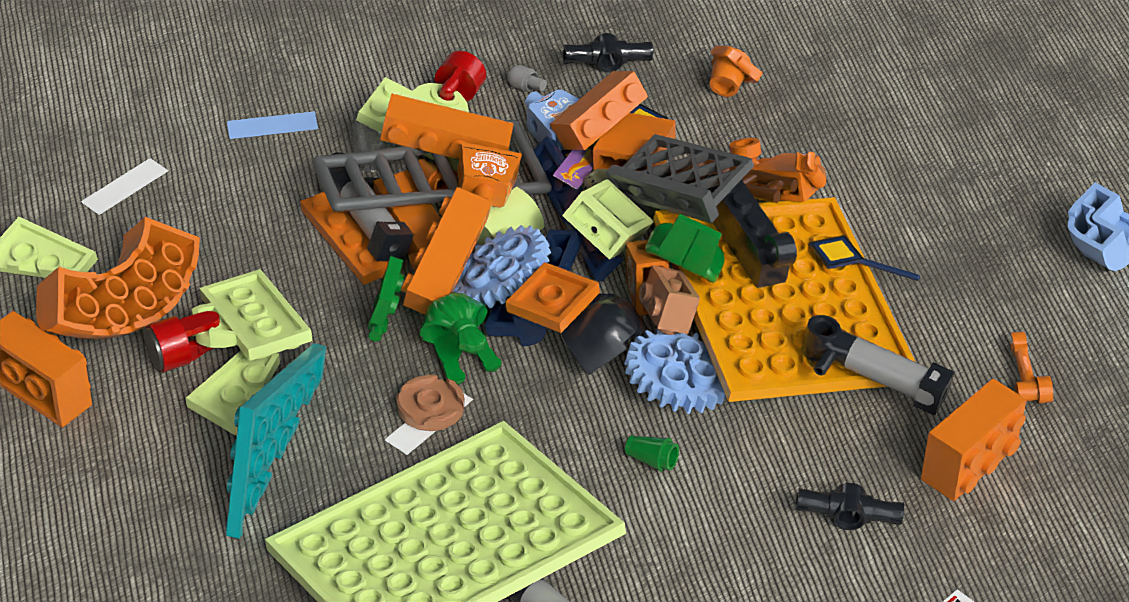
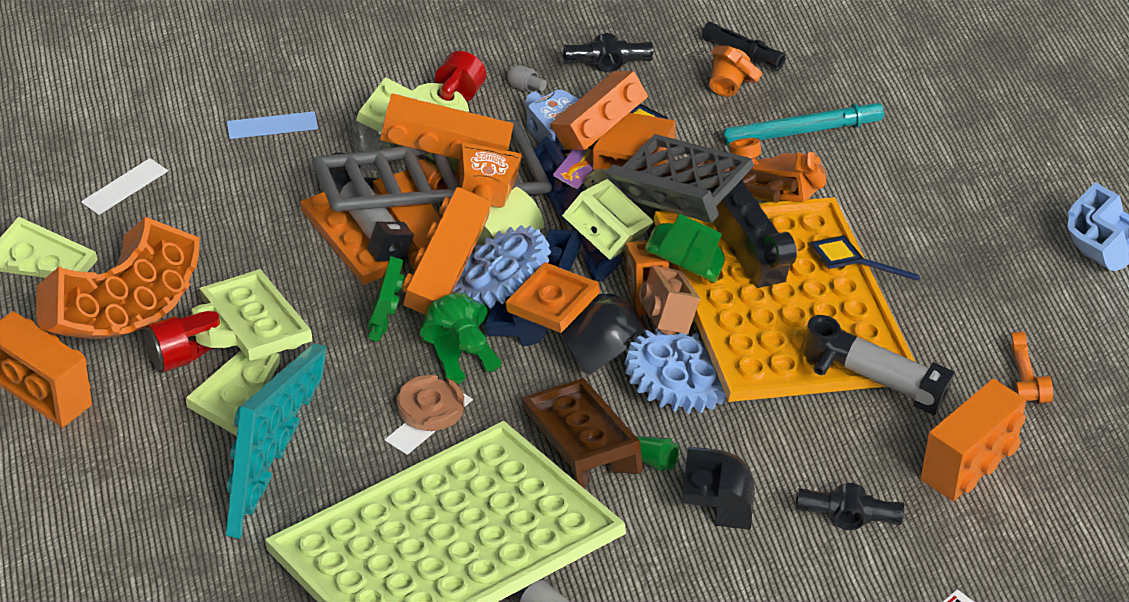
(584, 429): none -> reddish brown plate
(722, 482): none -> black brick
(755, 49): none -> black pin
(807, 123): none -> teal axle

